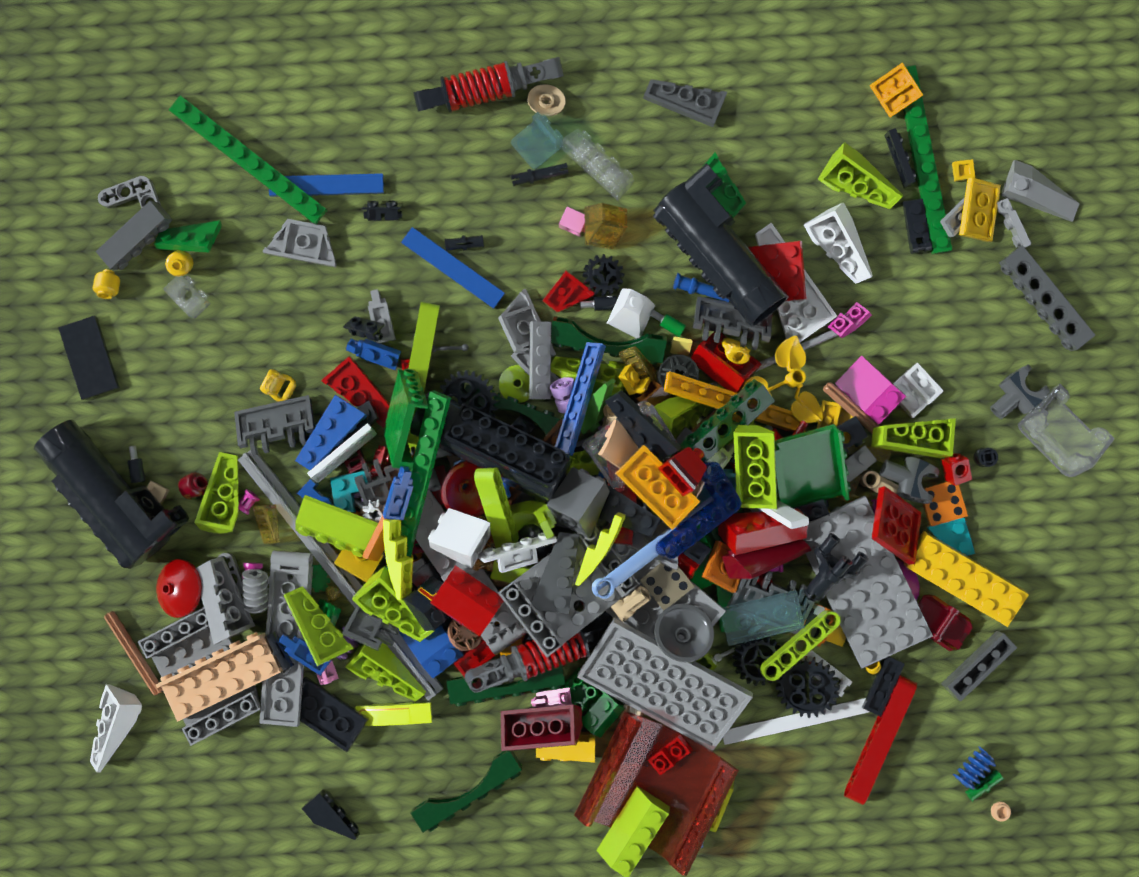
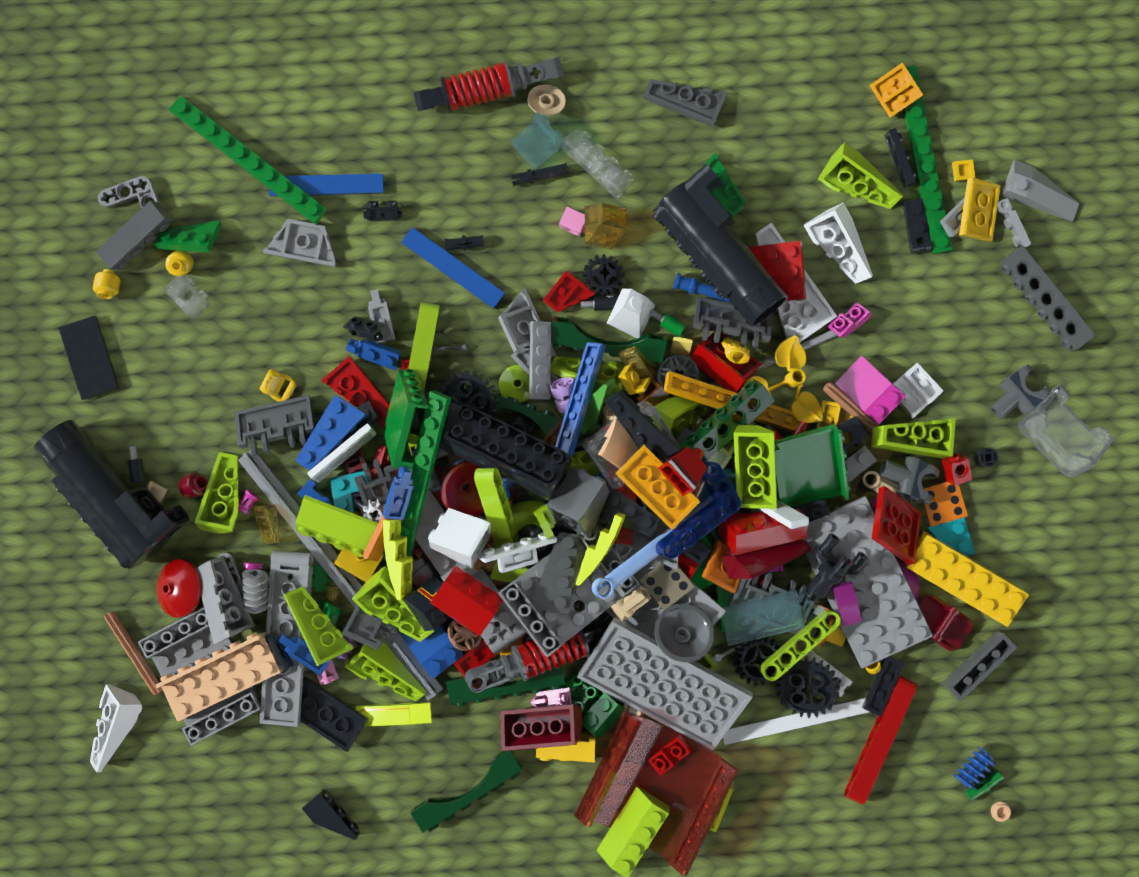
(847, 603): none -> magenta slope

